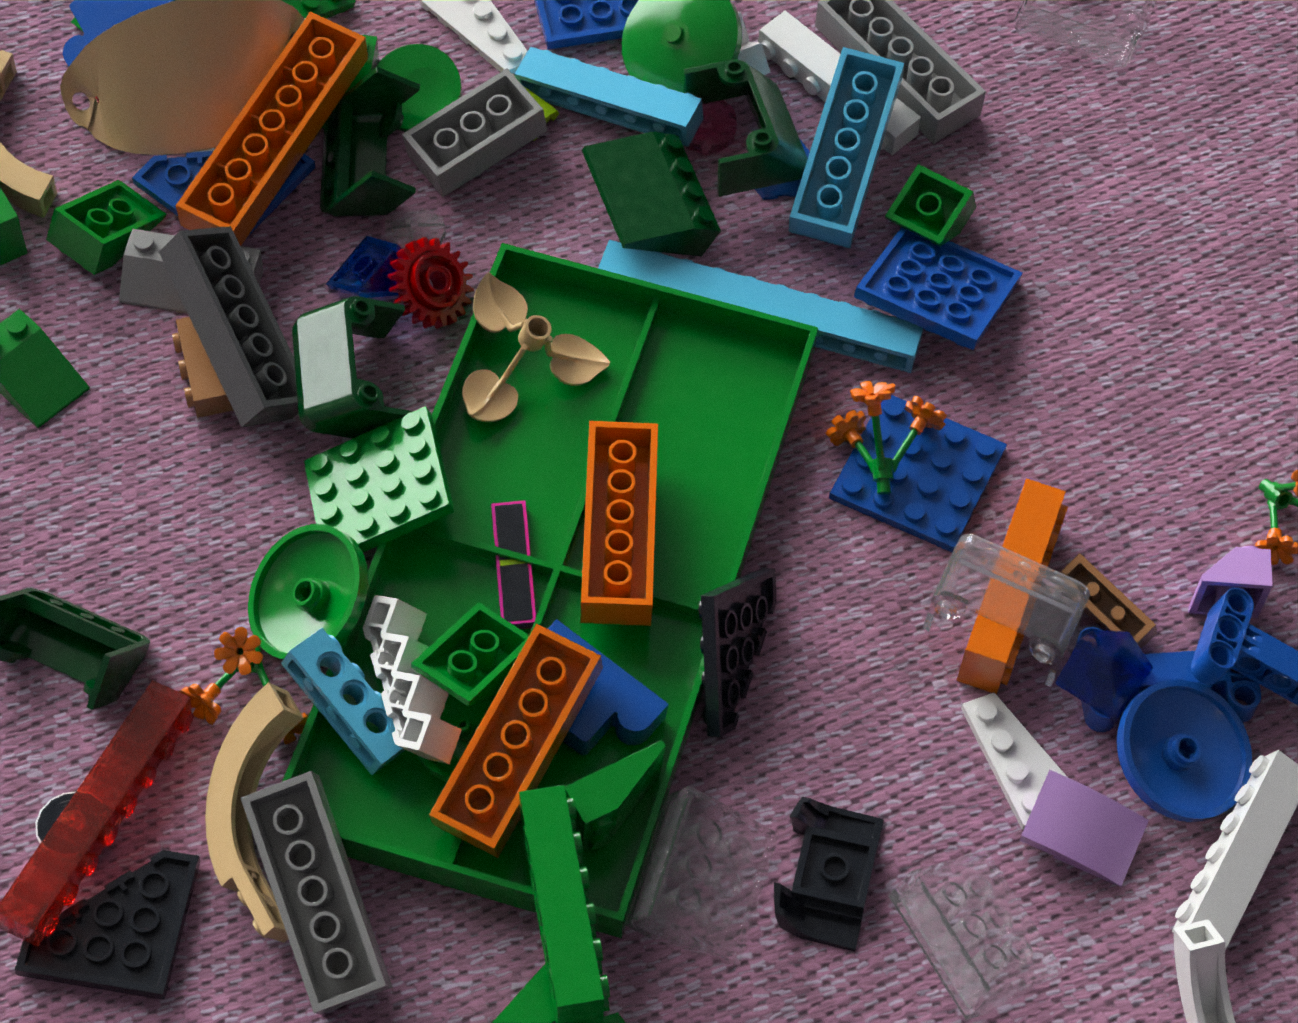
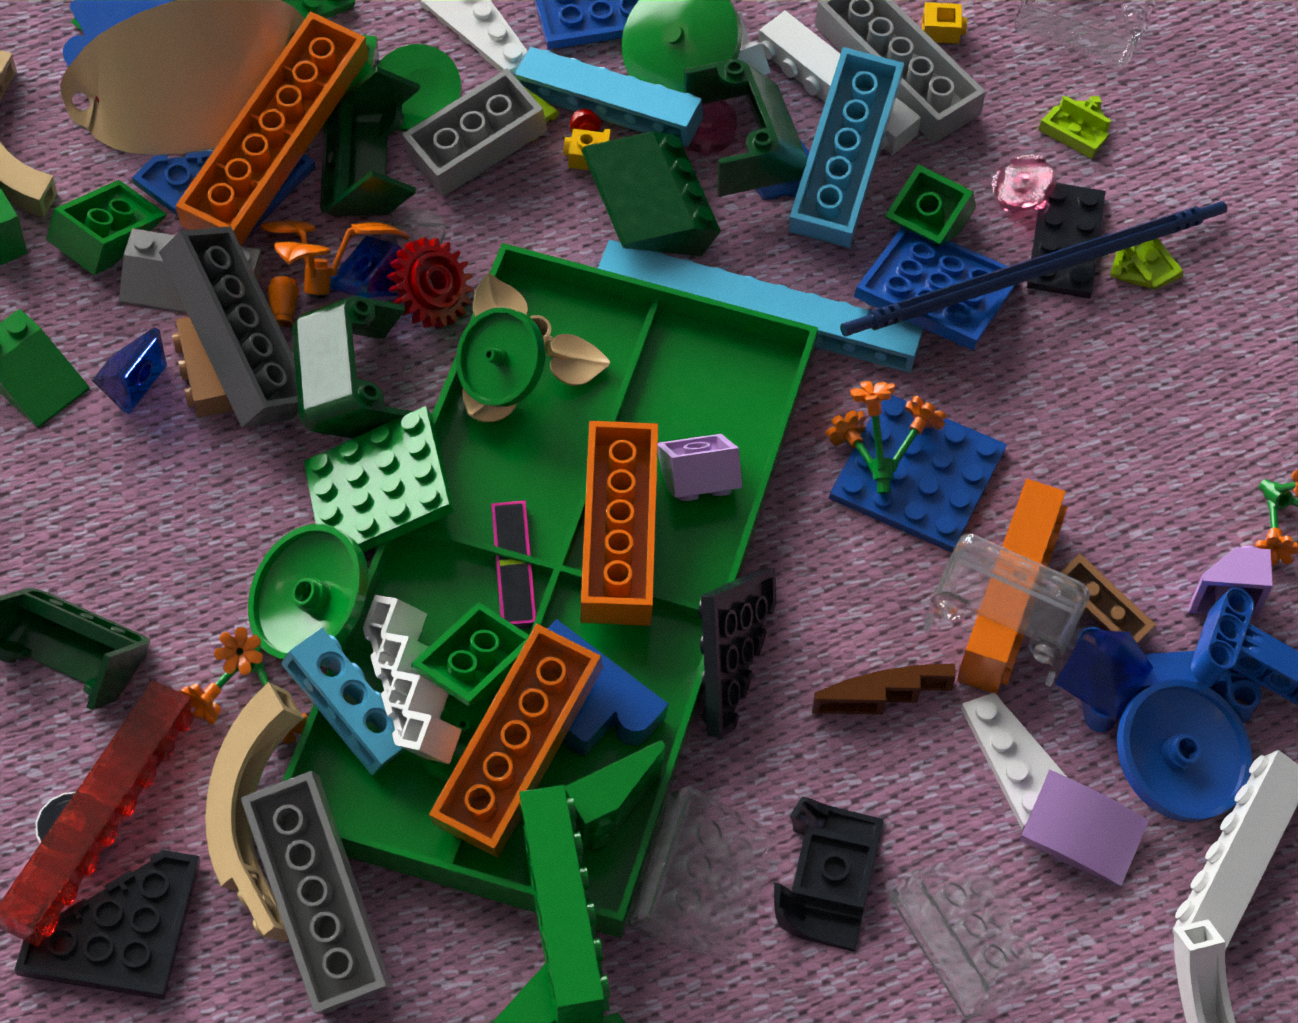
(133, 370): none -> clear blue slope
(282, 299): none -> orange cone
(317, 272): none -> orange plant
(500, 357): none -> green piece
(579, 139): none -> yellow brick
(585, 120): none -> red plate
(700, 466): none -> lavender slope
(870, 691): none -> reddish brown slope
(944, 22): none -> yellow brick
(1028, 196): none -> clear pink plate
(1032, 268): none -> dark blue axle
(1067, 220): none -> black plate
(1078, 124): none -> lime slope
(1146, 265): none -> lime slope

